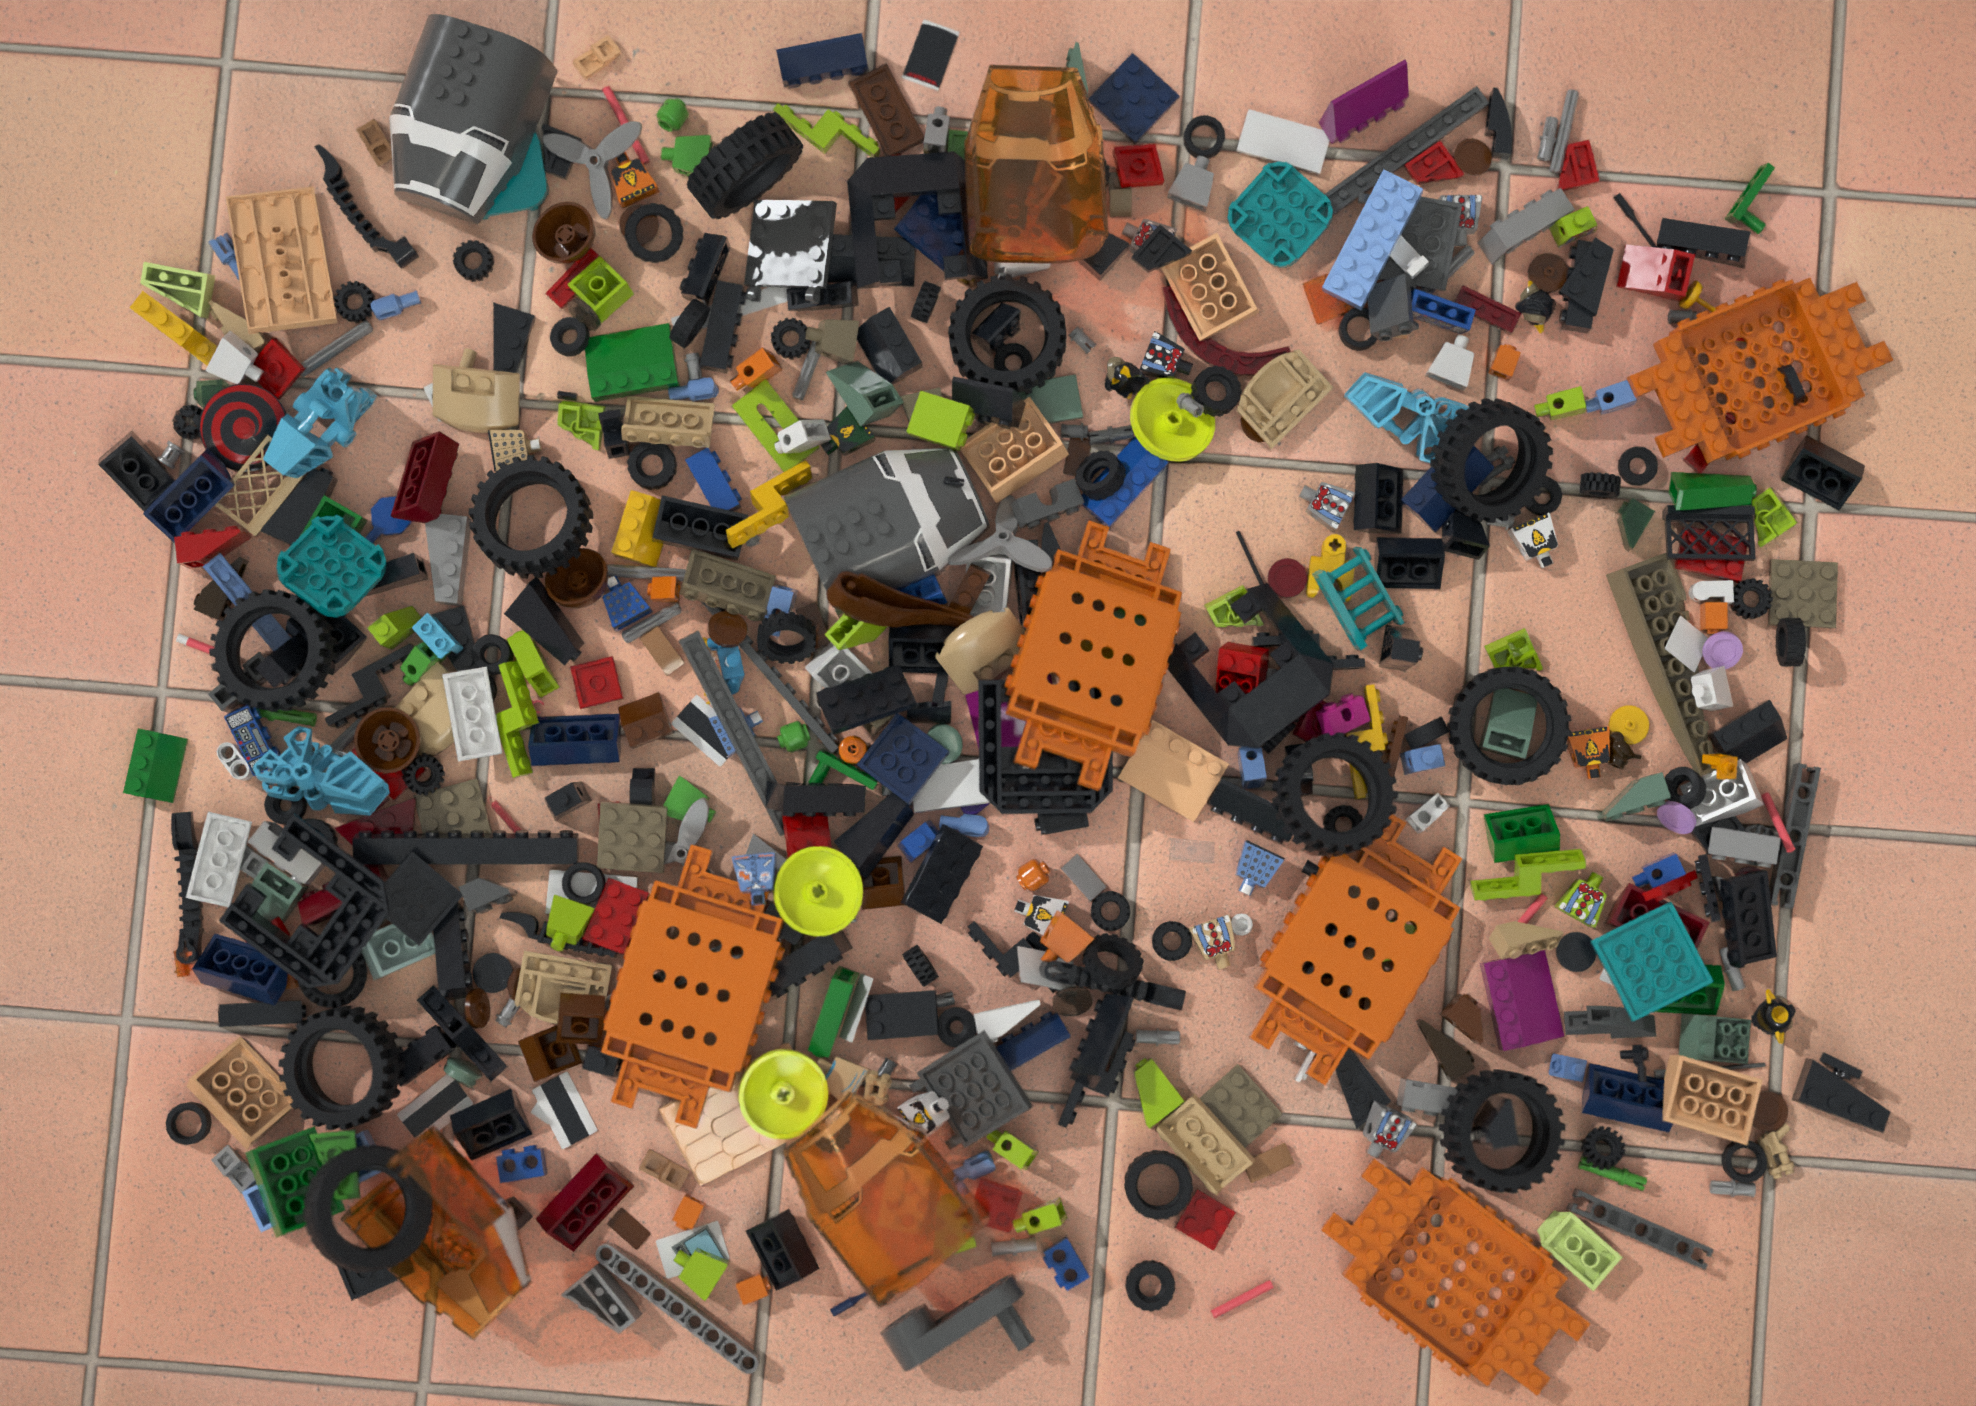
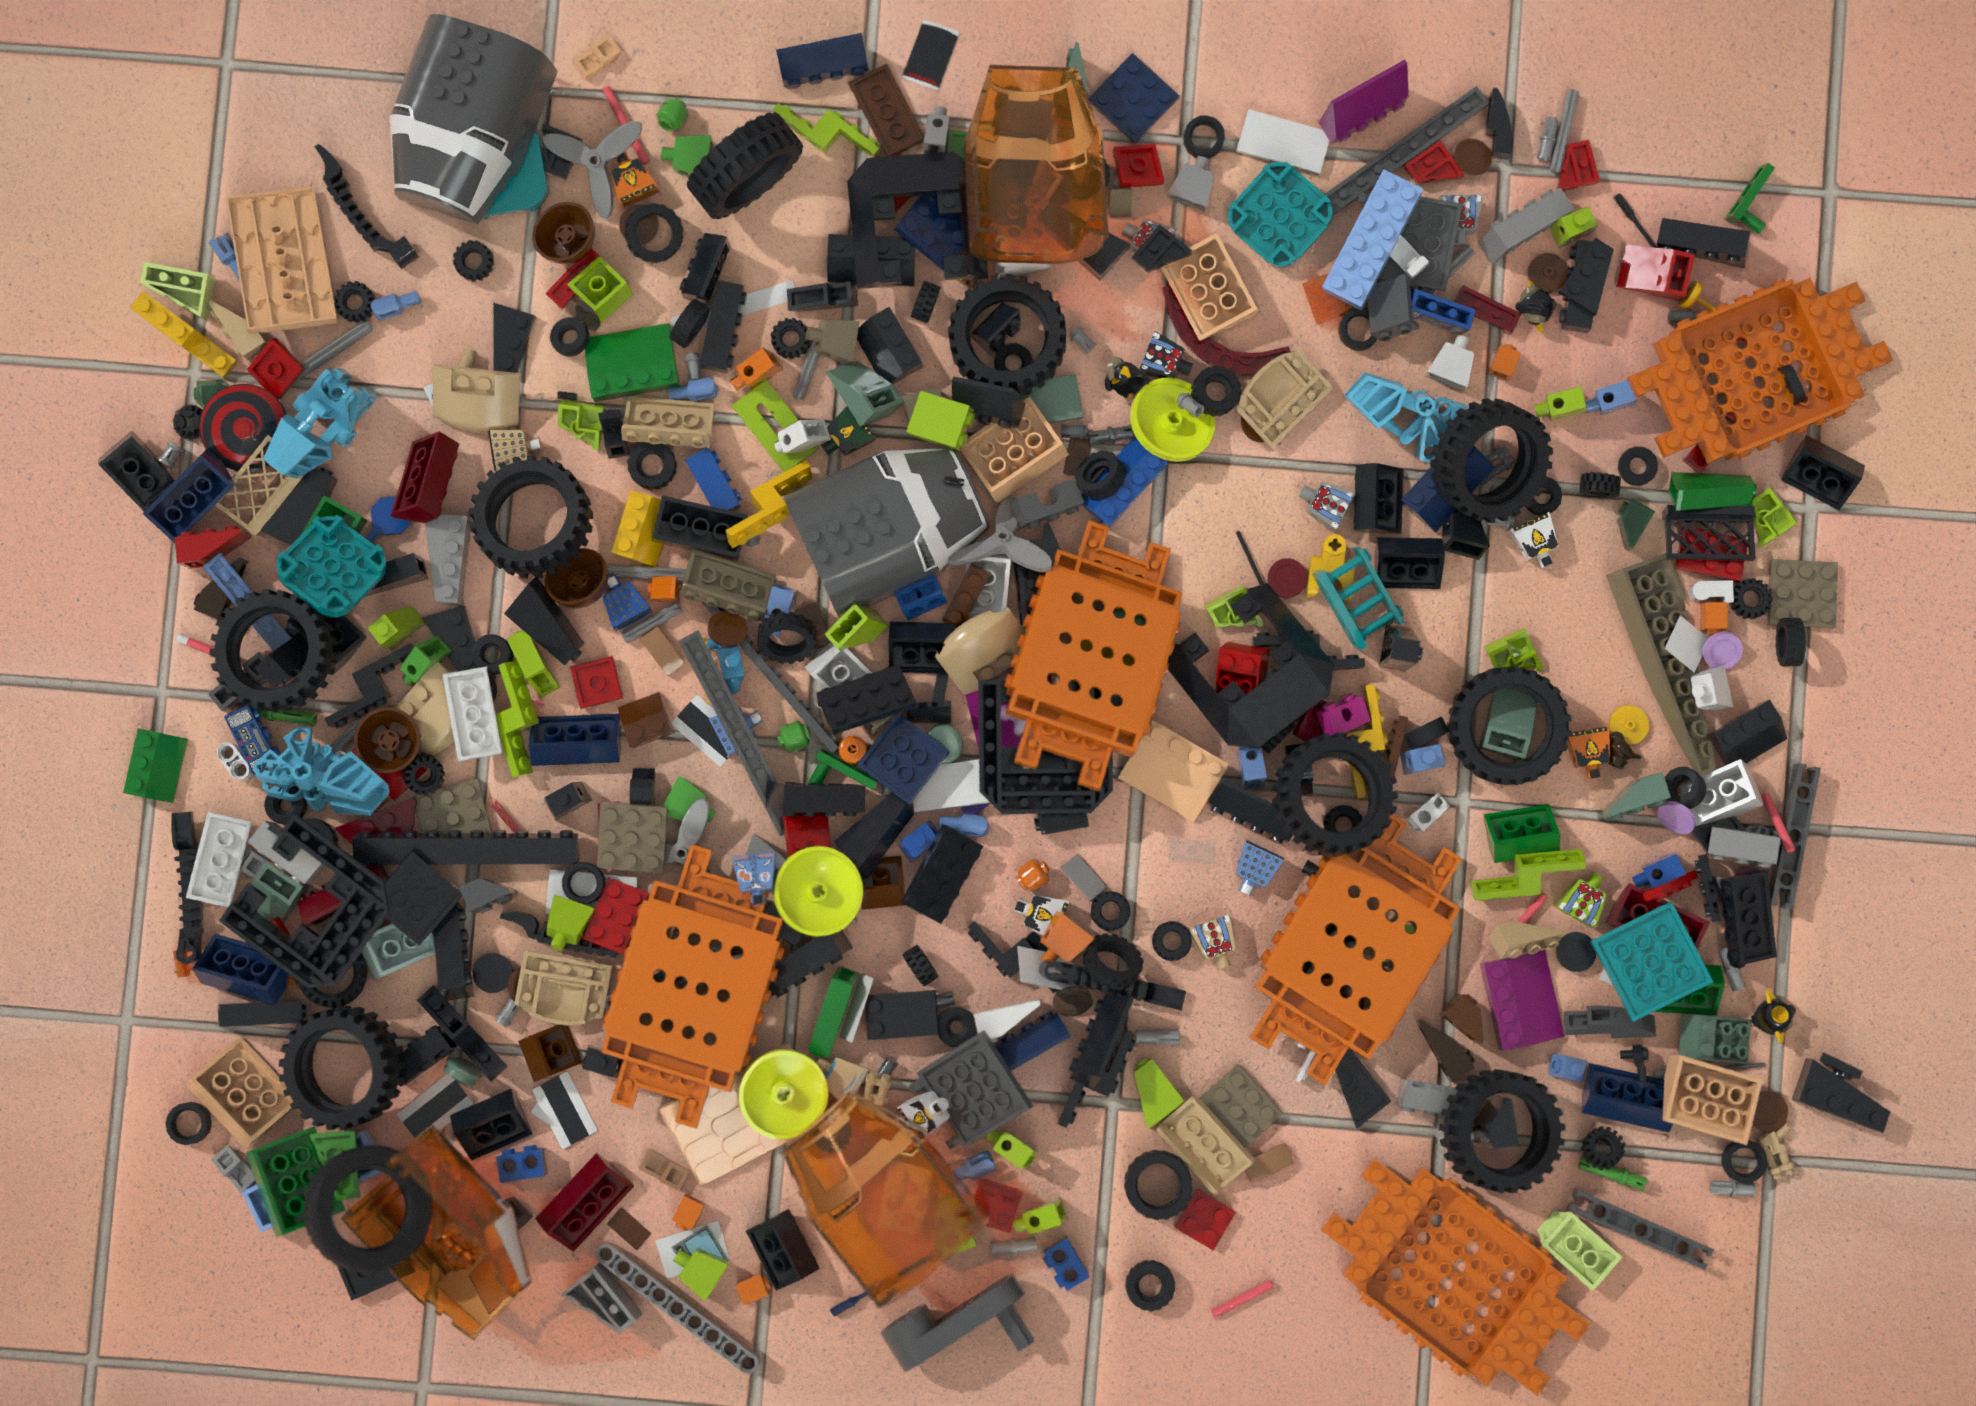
(234, 360): white torso -> none
(375, 142): medium nougat slope -> none
(436, 636): medium azure bracket -> none
(477, 1008): reddish brown piece -> none
(580, 1018): reddish brown slope -> none
(790, 246): dark grey plate -> none
(884, 606): reddish brown animal -> none
(1241, 924): white tile -> none
(1386, 1129): torso -> none
(1725, 765): light orange bracket -> none

